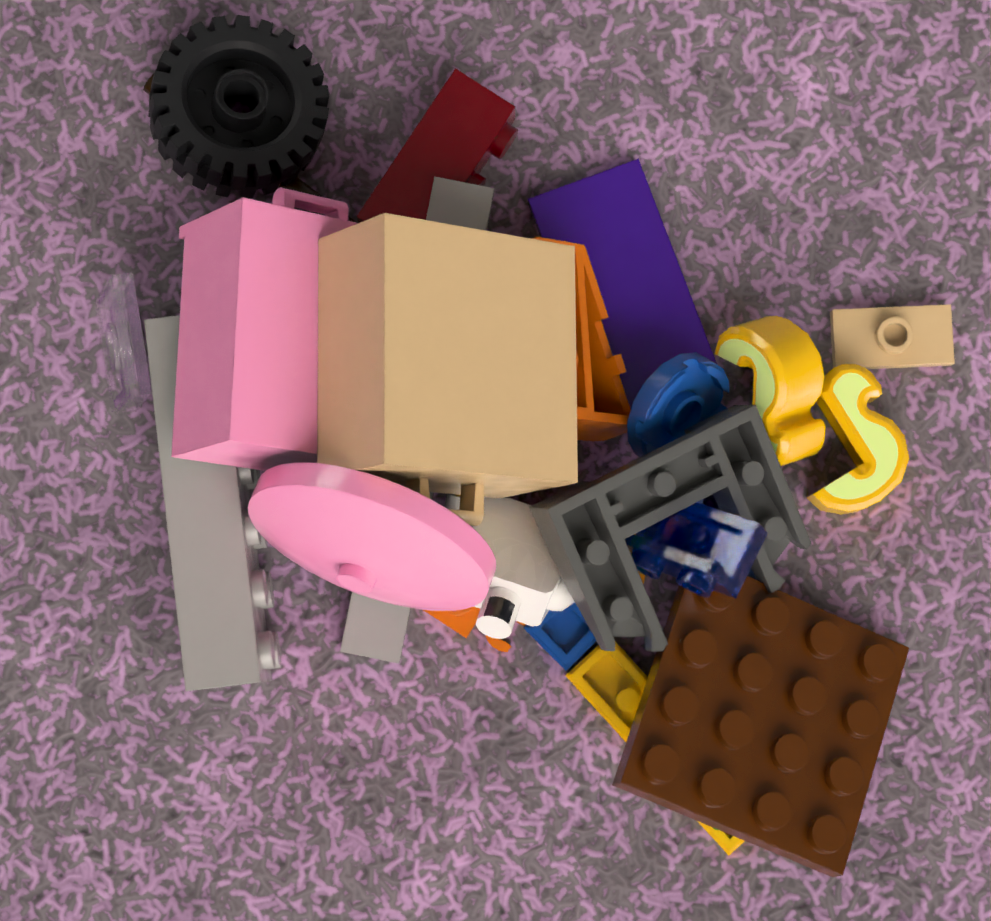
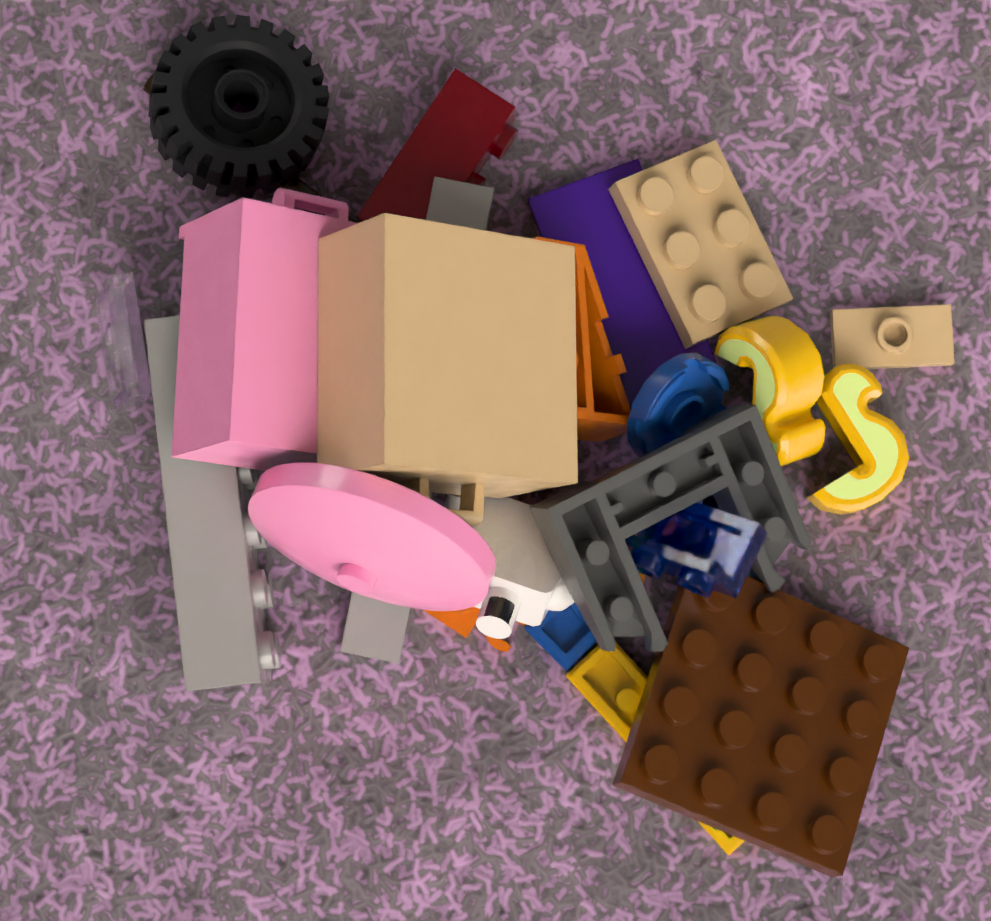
(700, 243): none -> tan plate

